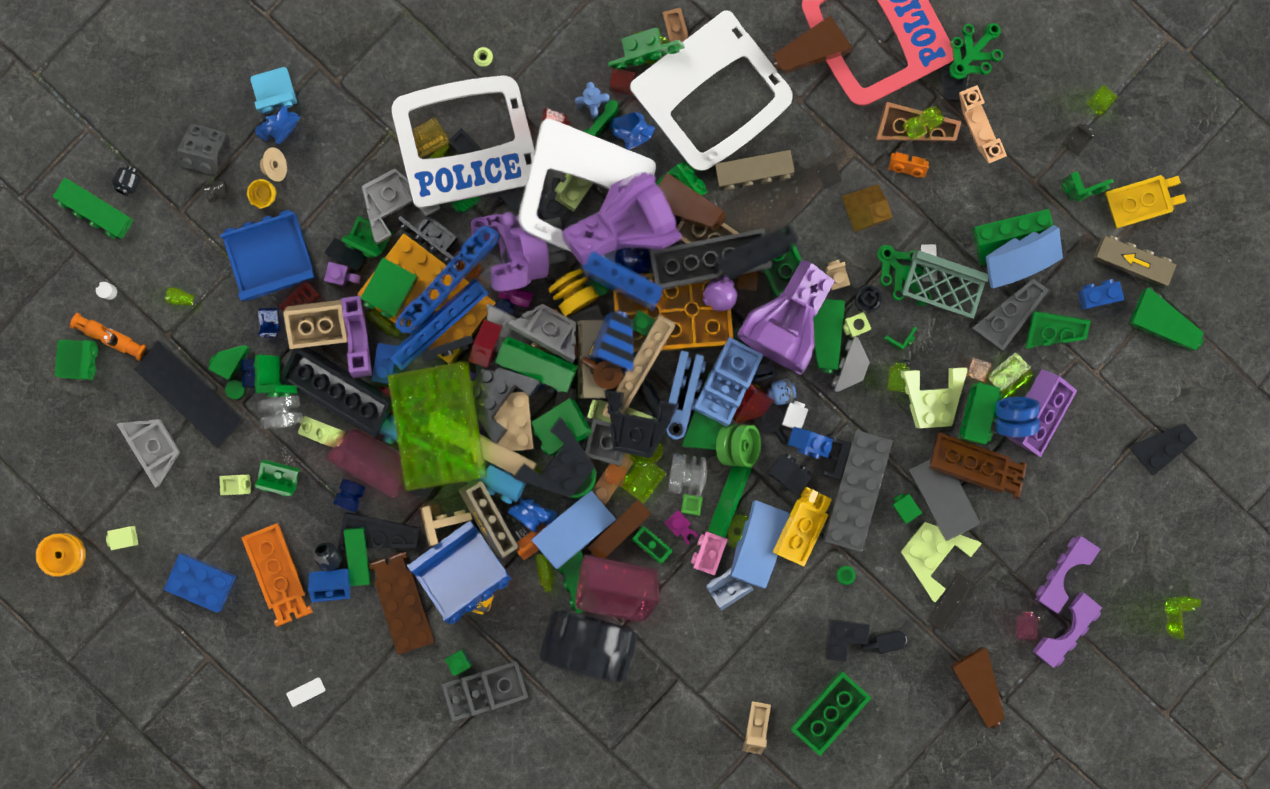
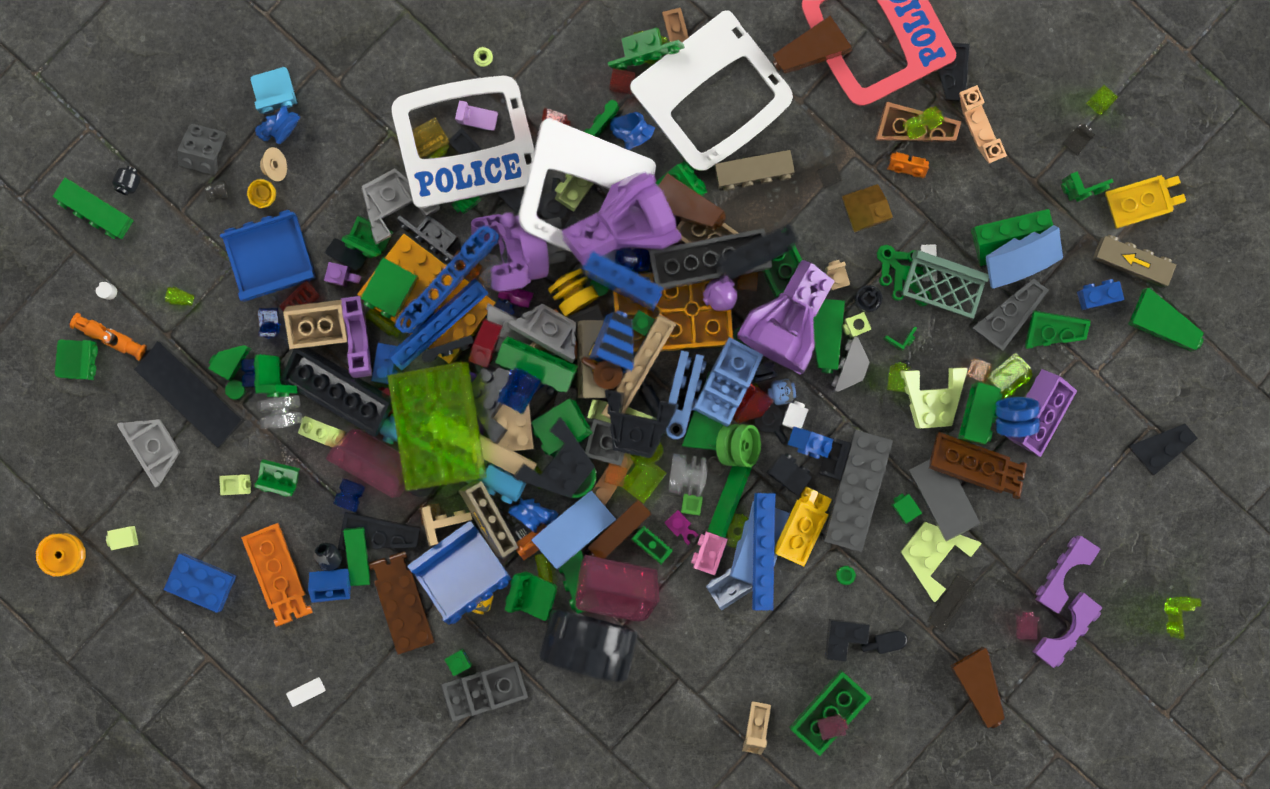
(476, 116): none -> lavender bracket
(518, 390): none -> clear blue bracket
(531, 595): none -> green bracket
(592, 99): medium blue plant -> none
(763, 551): none -> blue plate
(832, 726): none -> clear pink bracket
(972, 53): green plant -> none

